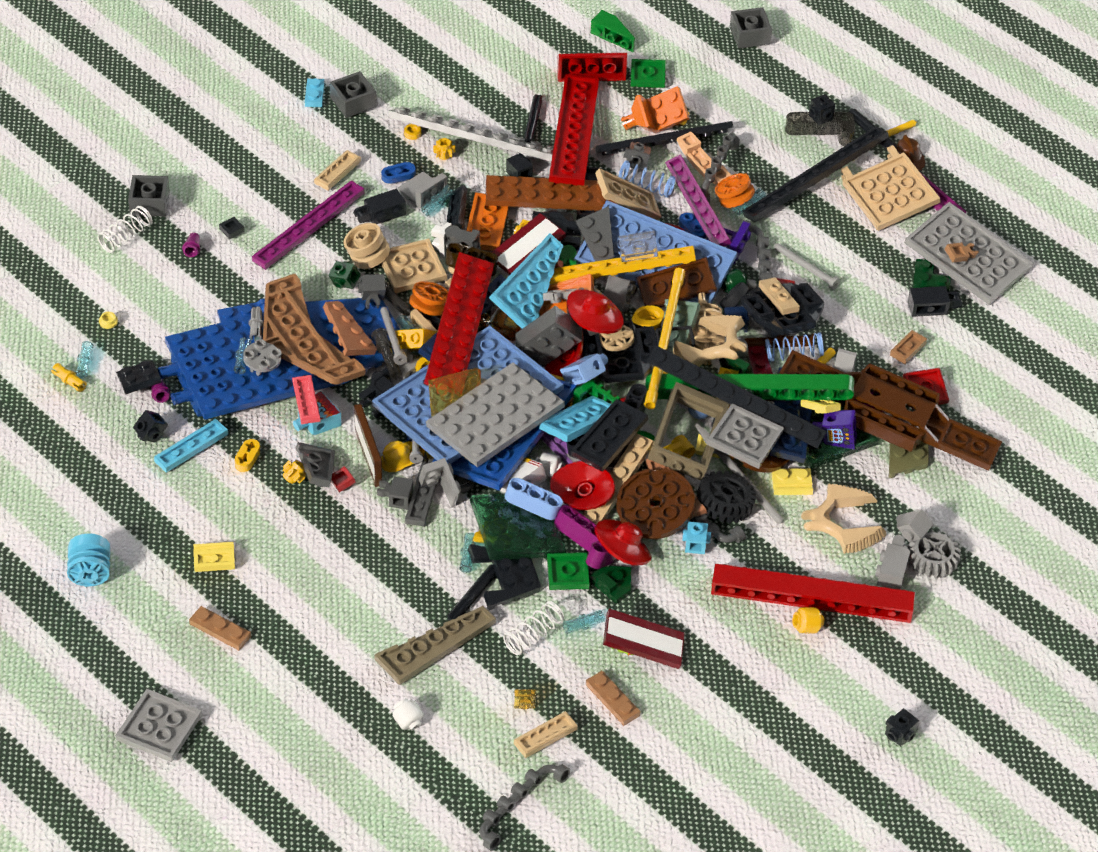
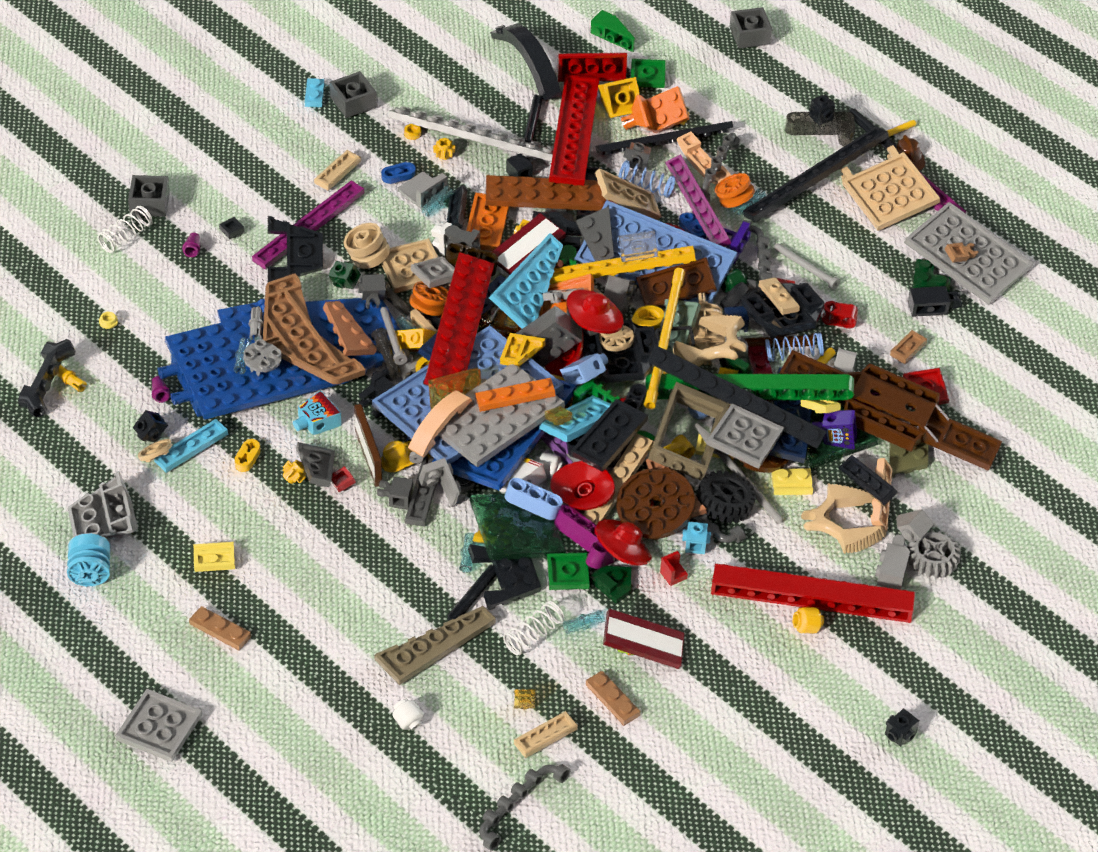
(32, 396): none -> black plate
(84, 359): clear light blue pin -> none
(104, 511): none -> light grey wedge
(138, 376): black plate -> none
(154, 450): none -> tan wheel
(303, 249): none -> black wing
(306, 399): coral plate -> none
(381, 207): black brick -> none
(433, 271): none -> light grey plate
(436, 420): none -> light nougat slope
(515, 394): none -> orange plate
(520, 349): none -> yellow wing
(533, 55): none -> black arch
(558, 415): none -> clear yellow plate
(619, 96): none -> yellow slope
(672, 569): none -> red panel
(841, 315): none -> red piece
(868, 480): none -> black tile
(880, 512): none -> light nougat plate

